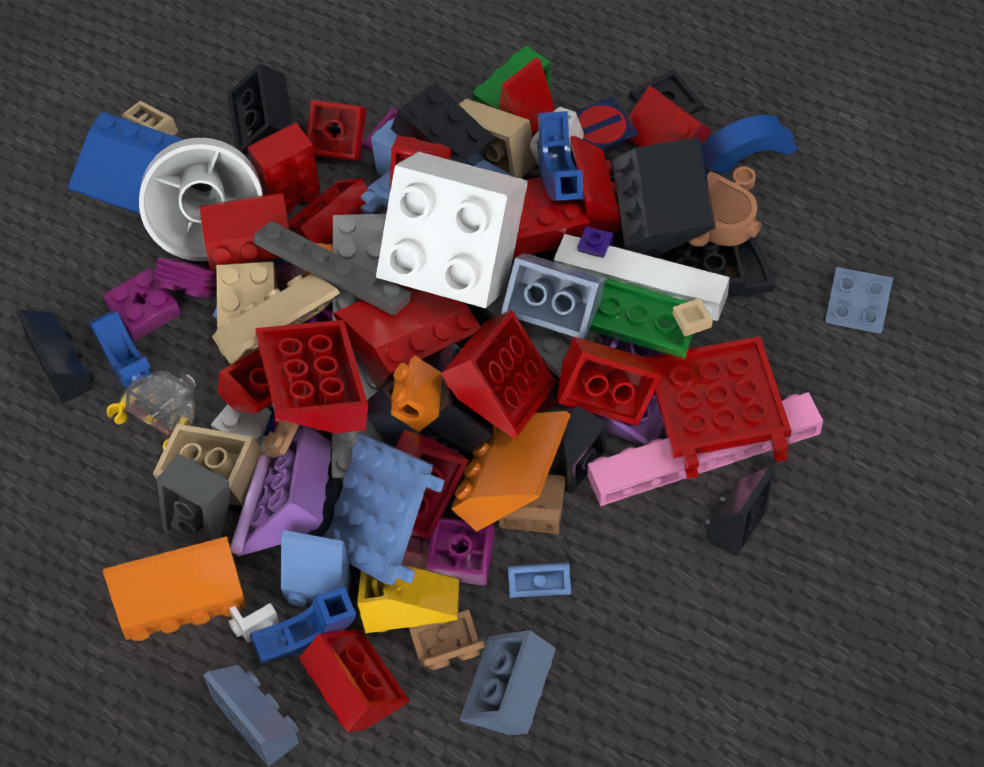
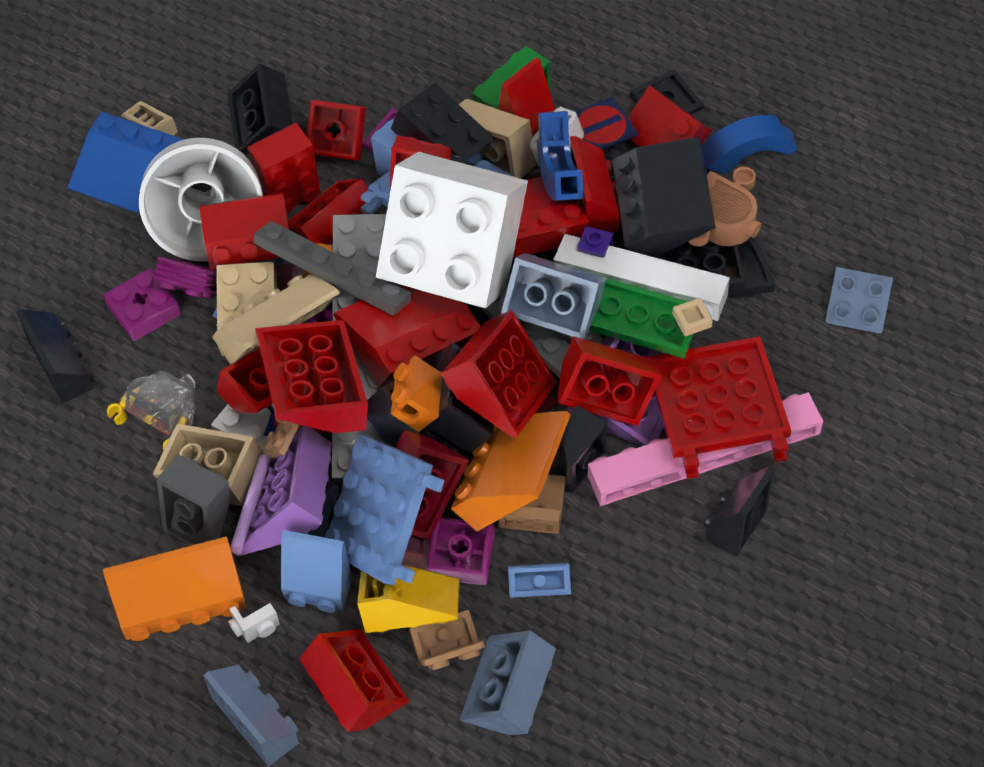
(119, 348): blue arch -> none
(327, 614): blue arch -> none

